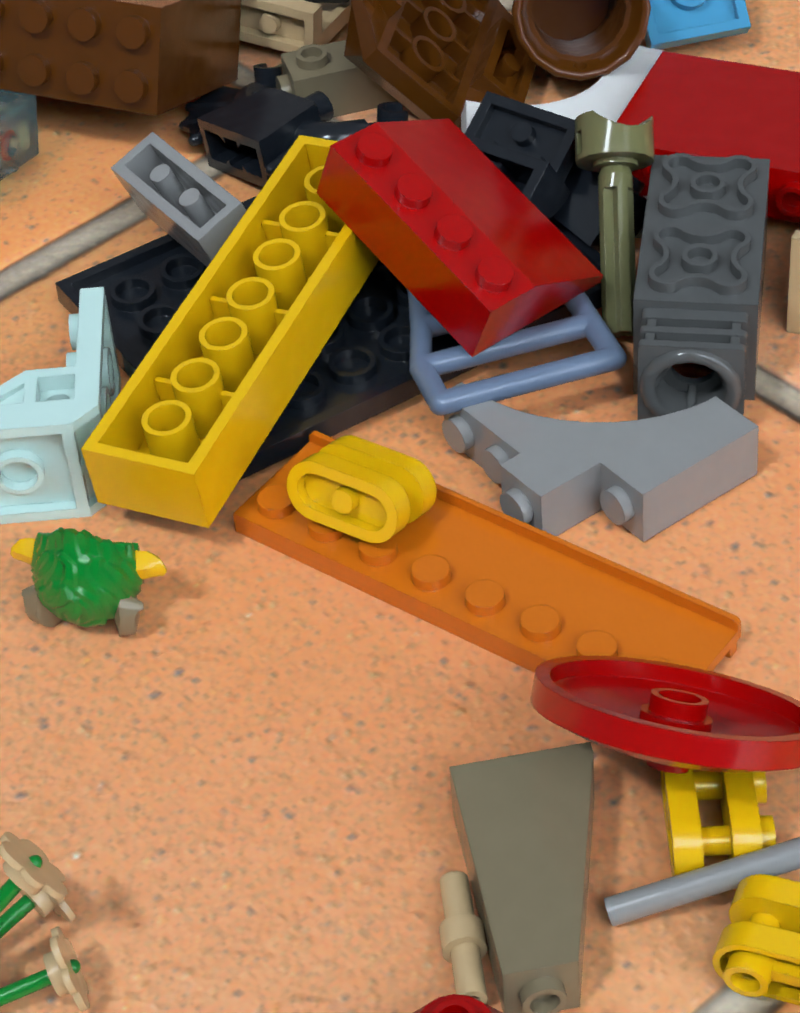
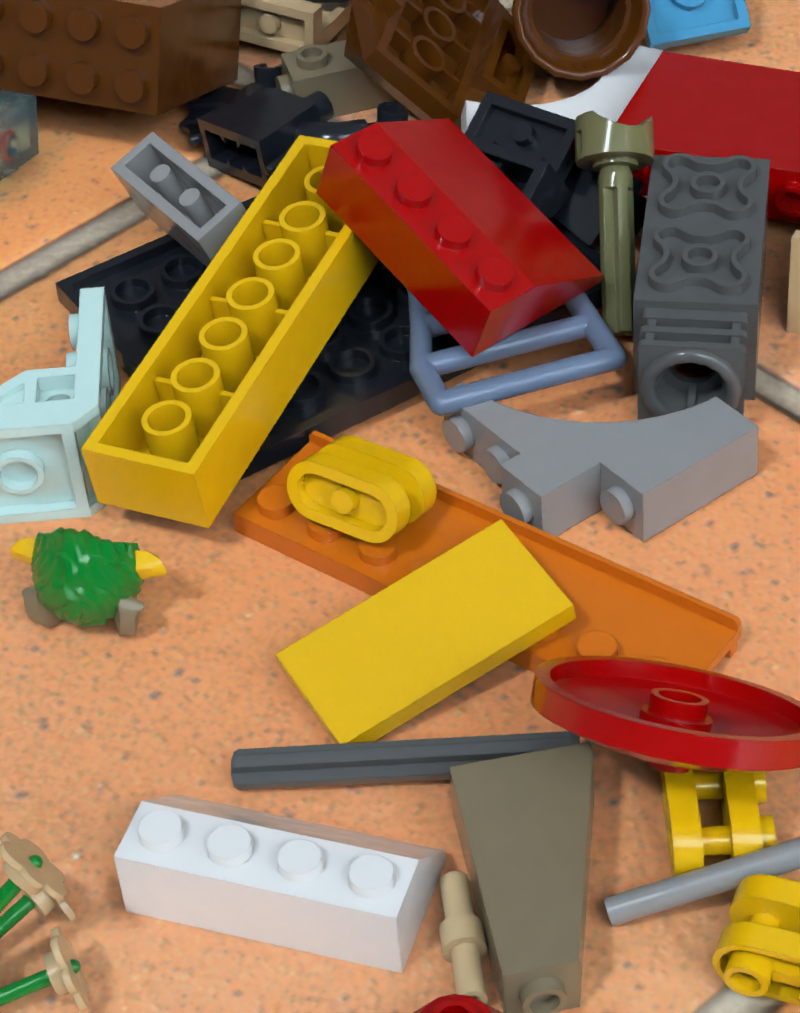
(277, 879): none -> white slope
(379, 760): none -> dark grey axle
(425, 636): none -> yellow tile

